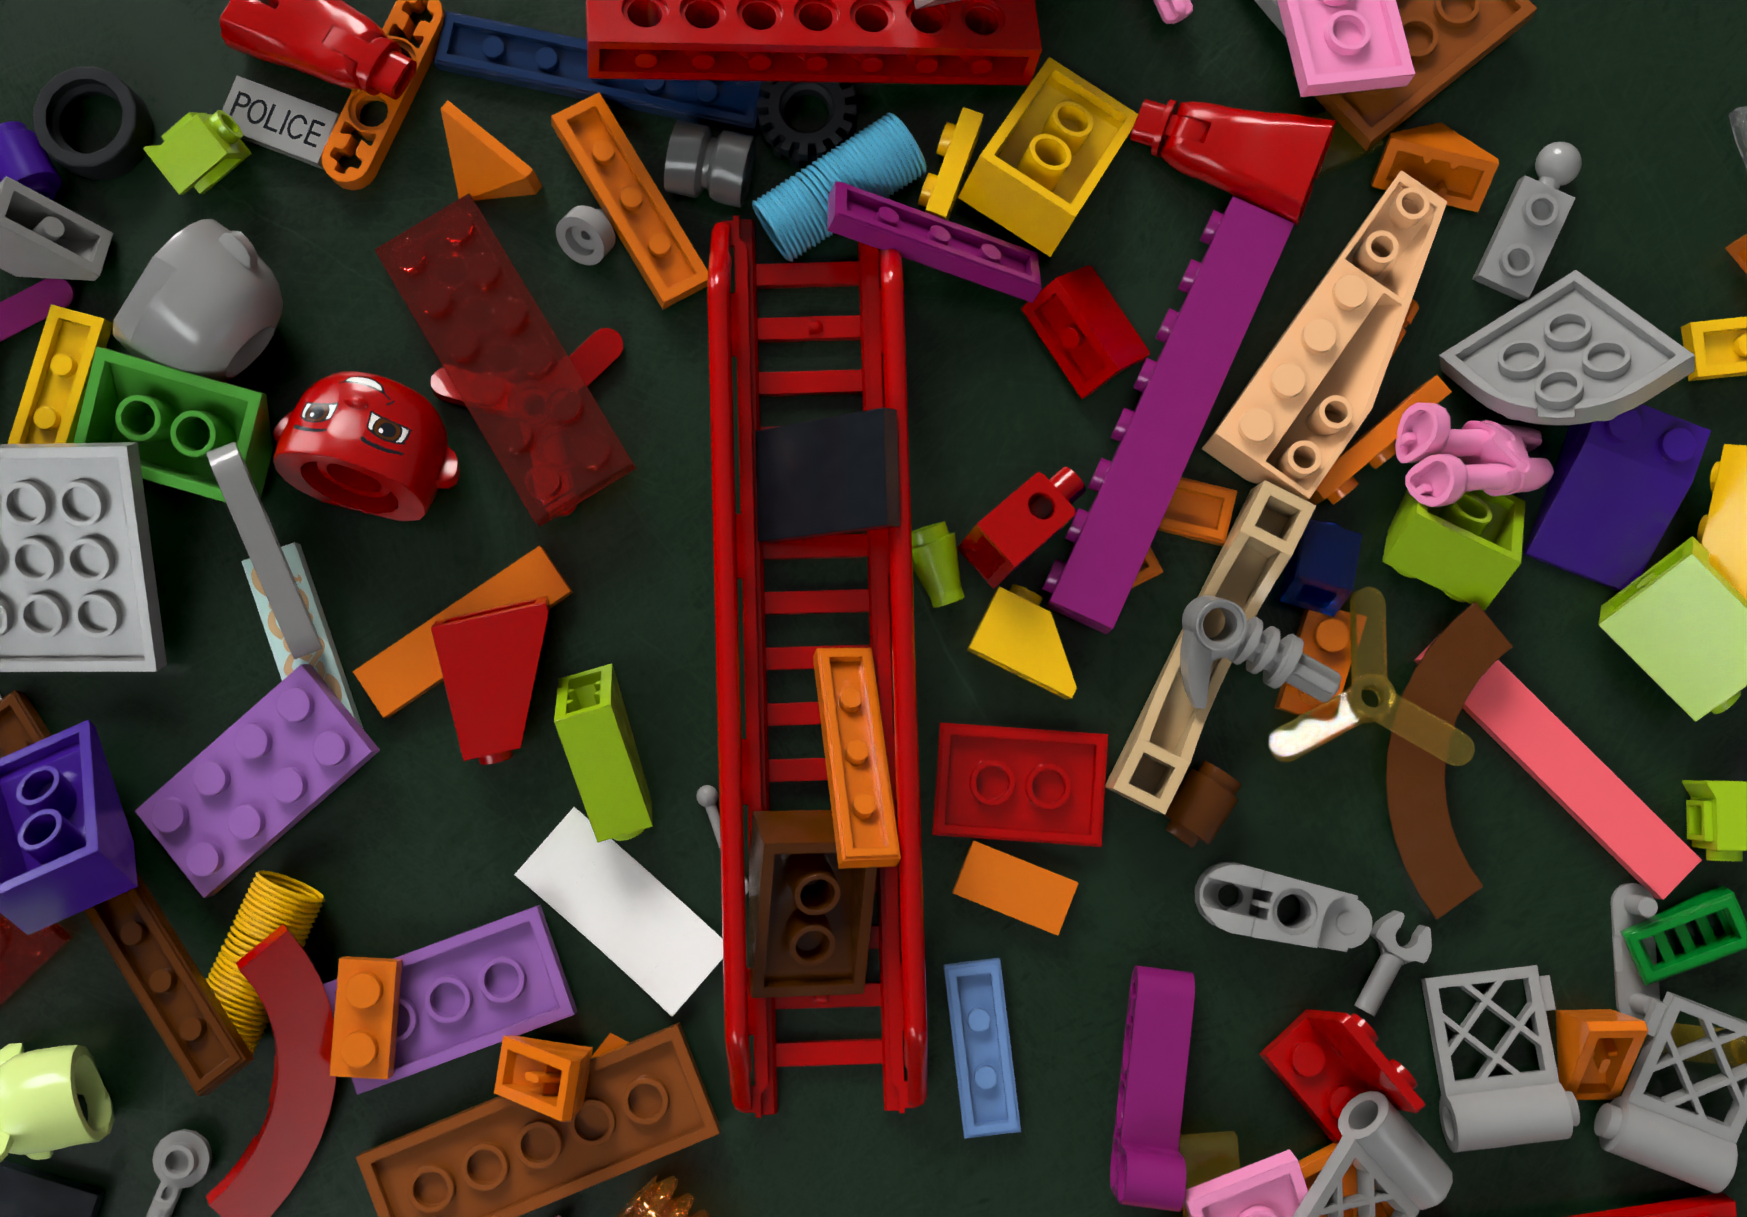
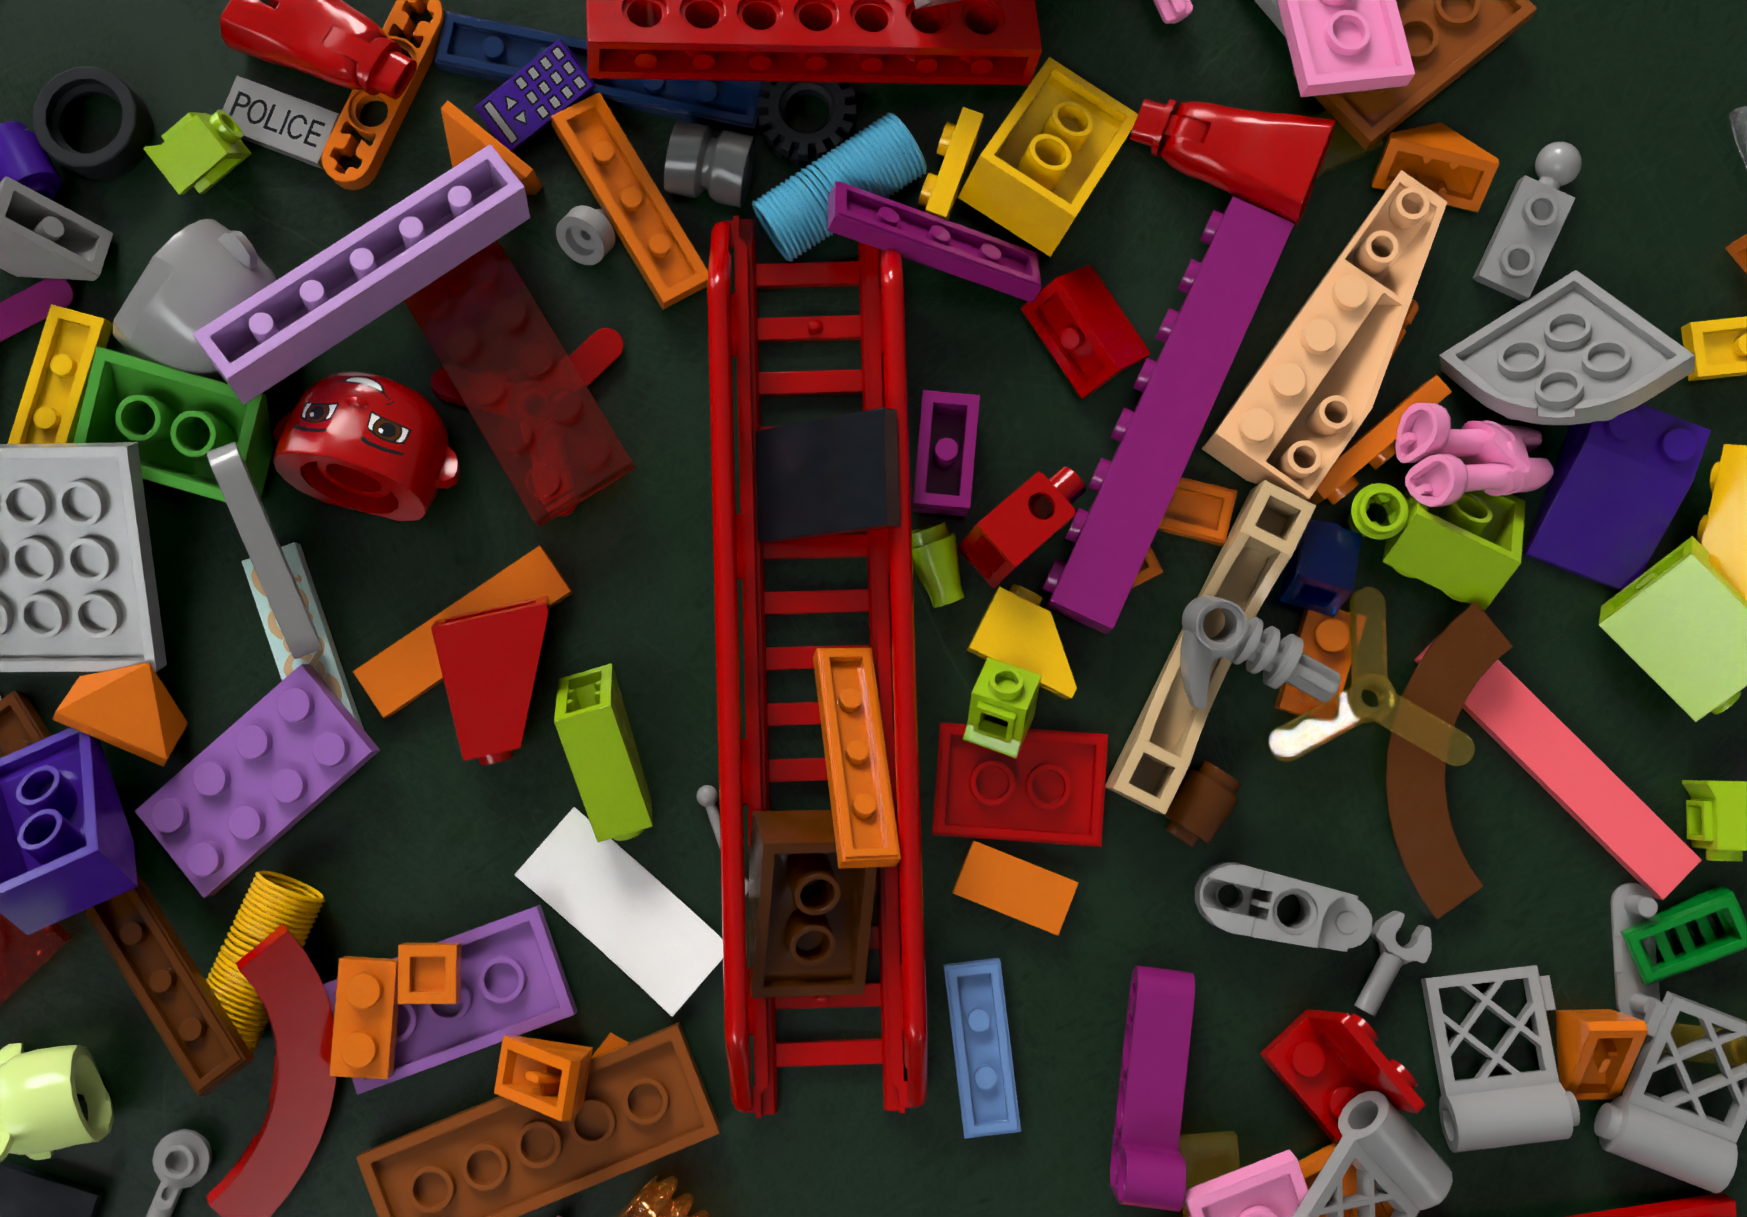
(126, 710): none -> orange slope
(364, 274): none -> lavender brick
(429, 973): none -> orange plate
(533, 95): none -> tile
(945, 453): none -> magenta brick
(1007, 695): none -> lime window
(1387, 506): none -> lime cone

